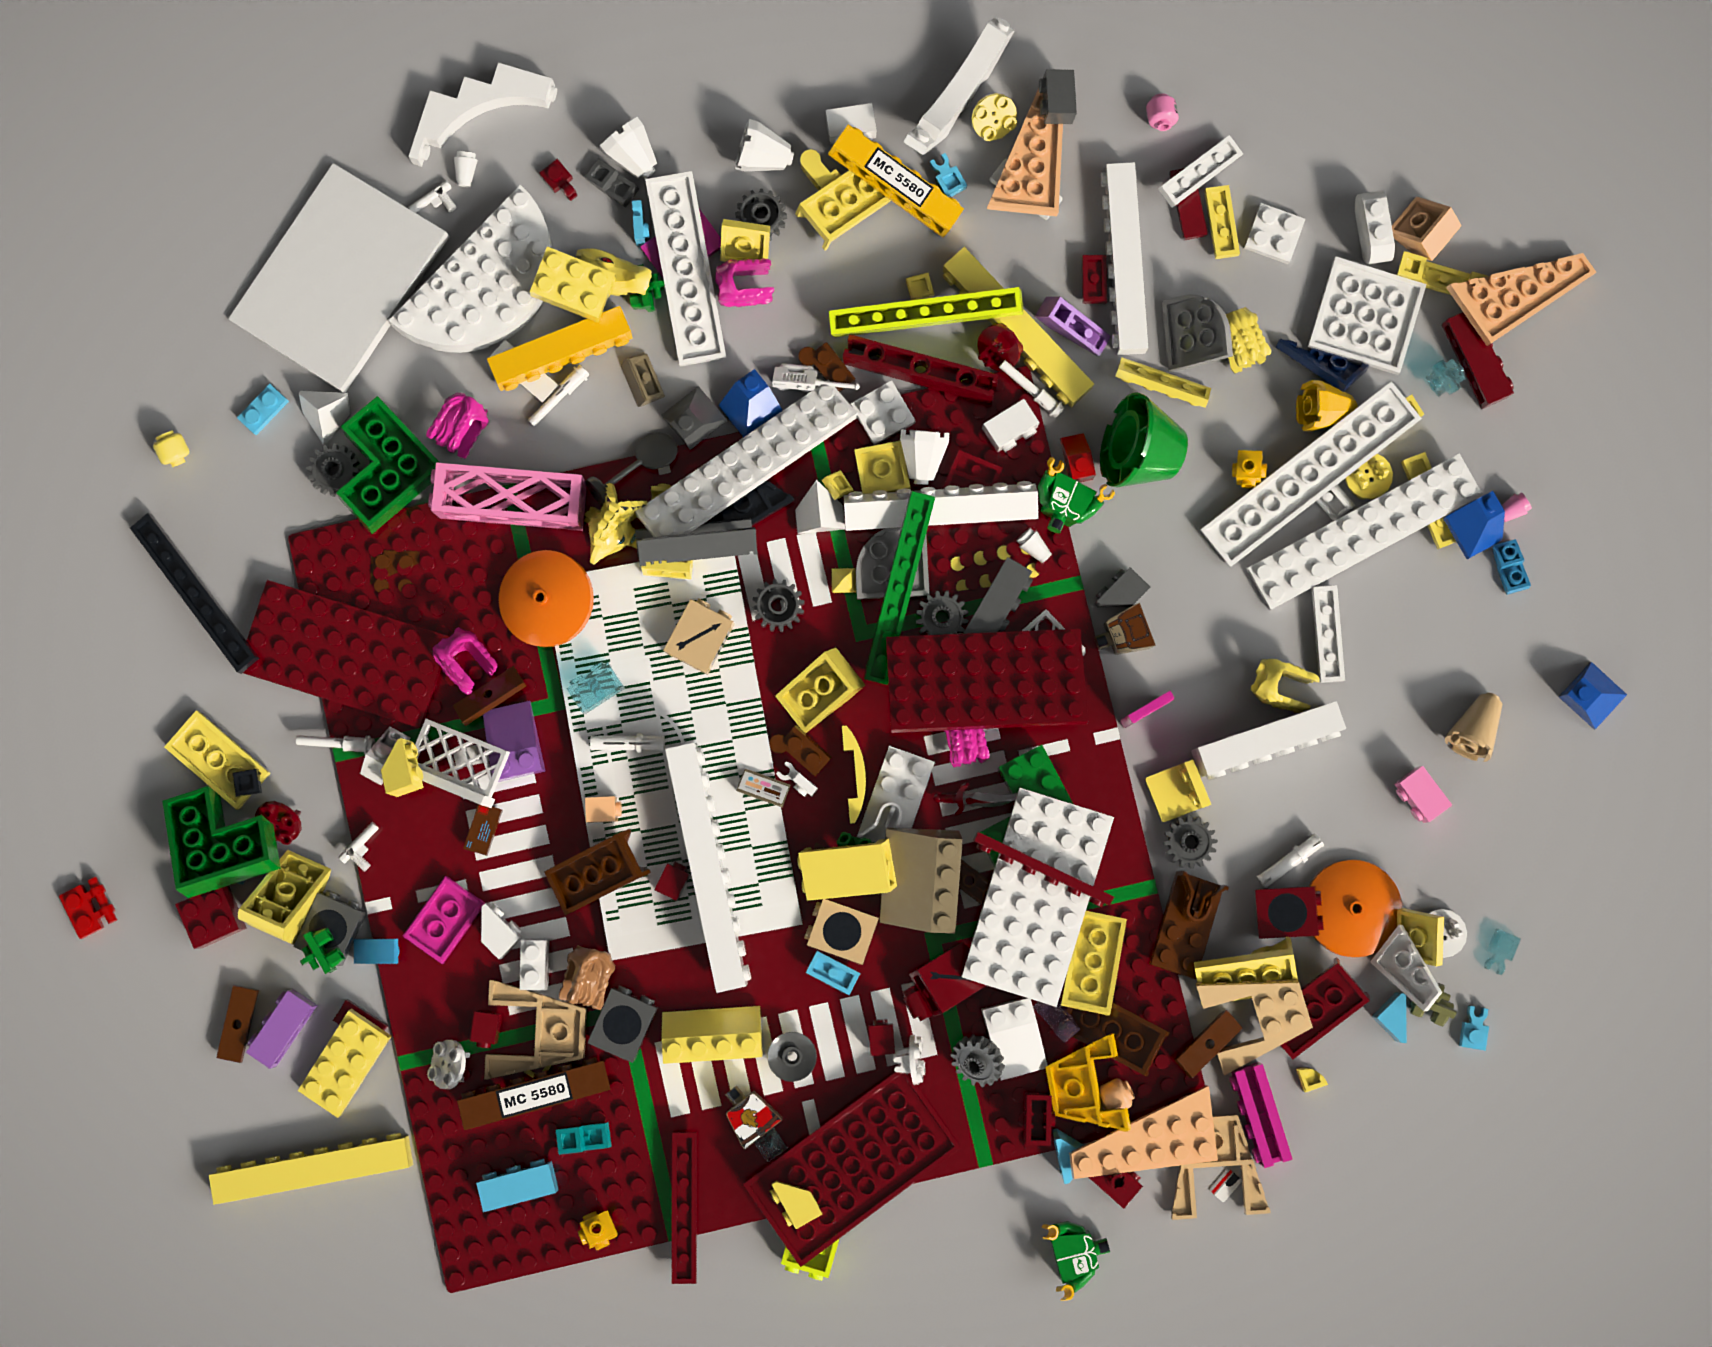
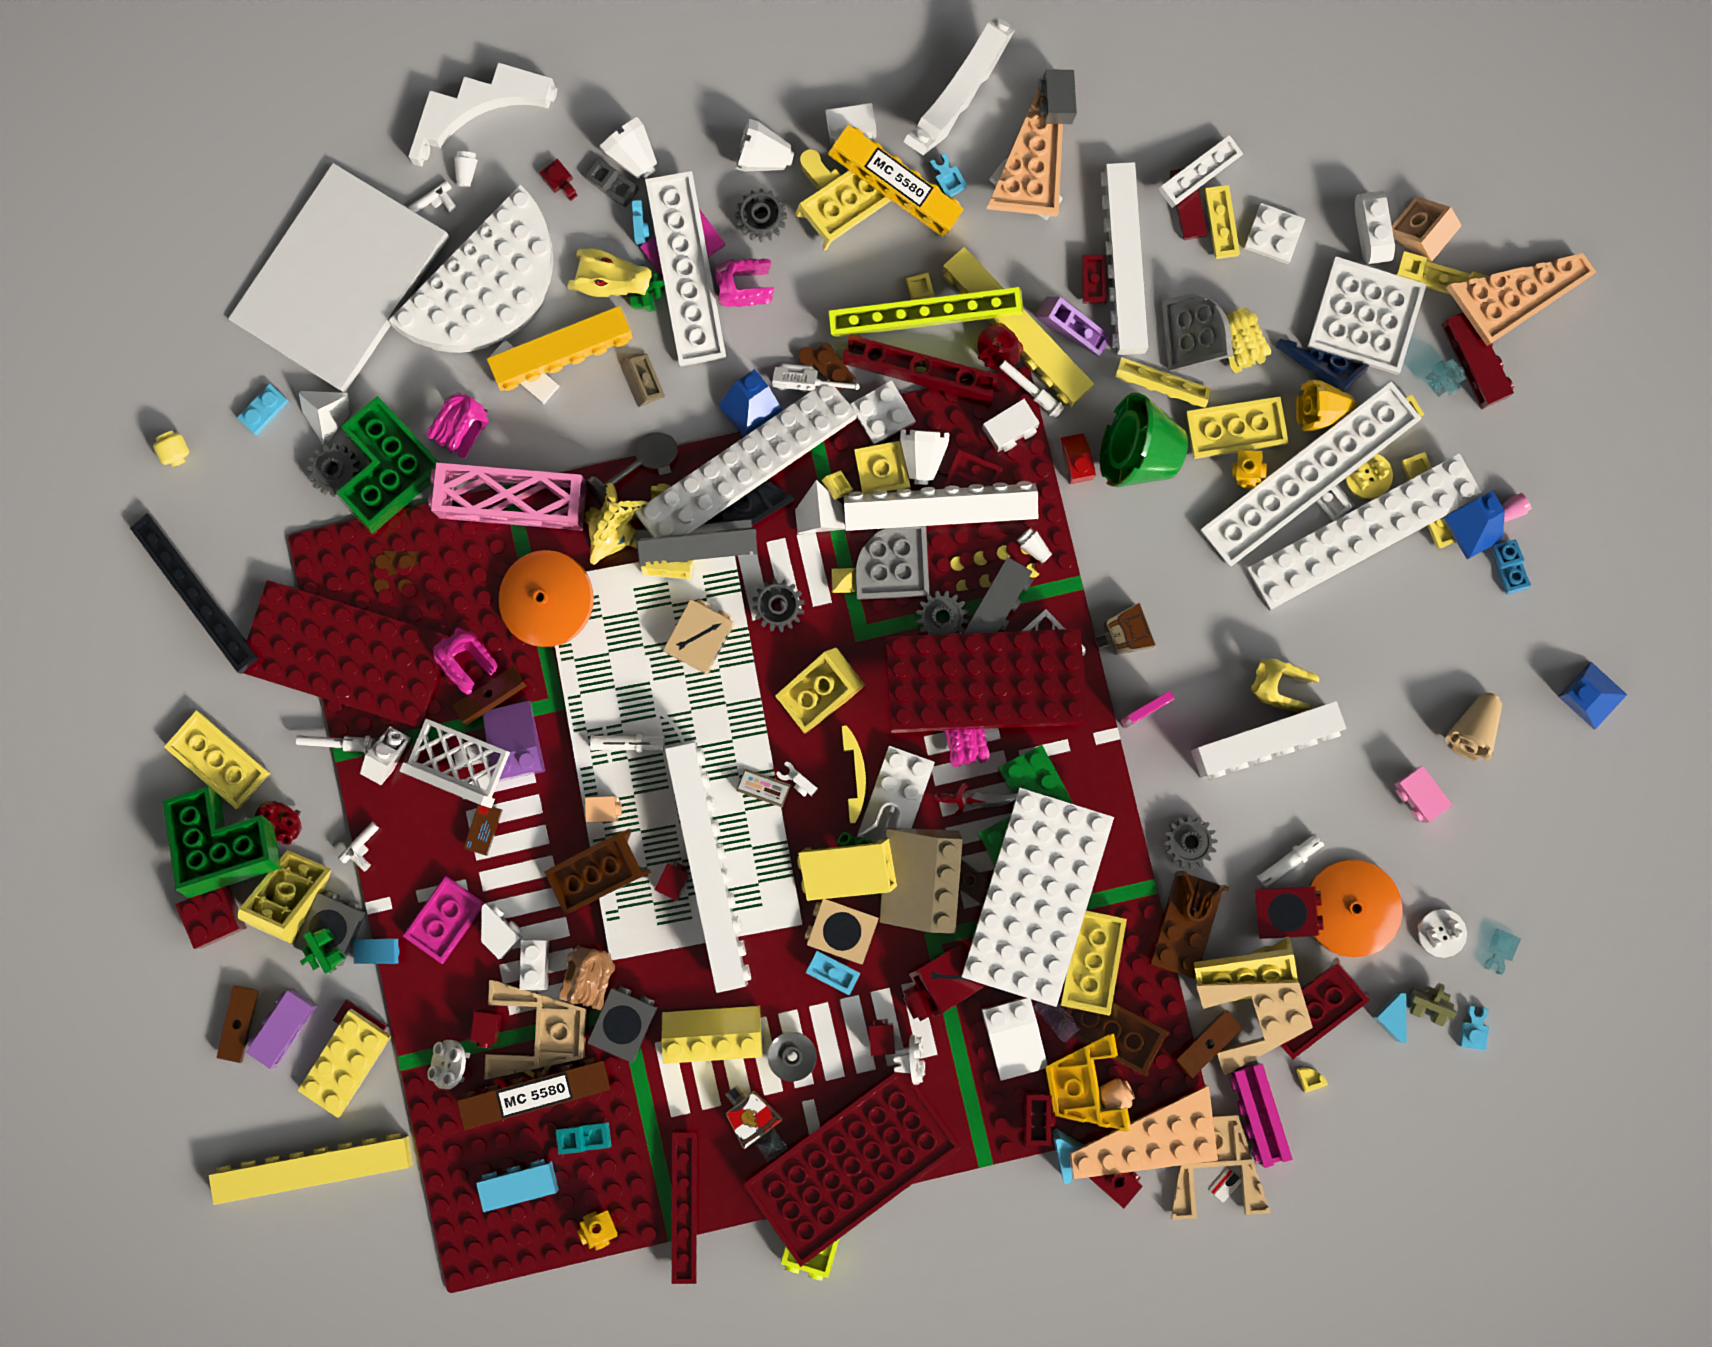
(82, 911): red plate -> none
(247, 782): black tile -> none
(401, 769): light yellow slope -> none
(568, 385): white pin -> none
(572, 284): light yellow brick -> none
(595, 687): clear light blue brick -> none
(694, 417): dark grey slope -> none
(744, 240): light yellow plate -> none
(798, 1203): light yellow slope -> none
(801, 748): reddish brown hinge -> none
(899, 583): green plate -> none
(978, 1060): dark grey gear -> none
(1004, 113): light yellow plate -> none
(1051, 874): dark red plate -> none
(1066, 499): green torso -> none
(1074, 1255): green torso -> none
(1124, 592): dark grey slope -> none
(1162, 112): bright pink head -> none
(1177, 791): light yellow bracket -> none
(1236, 427): none -> light yellow plate
(1328, 634): white plate -> none
(1406, 969): white wing -> none
(1425, 933): light yellow plate -> none

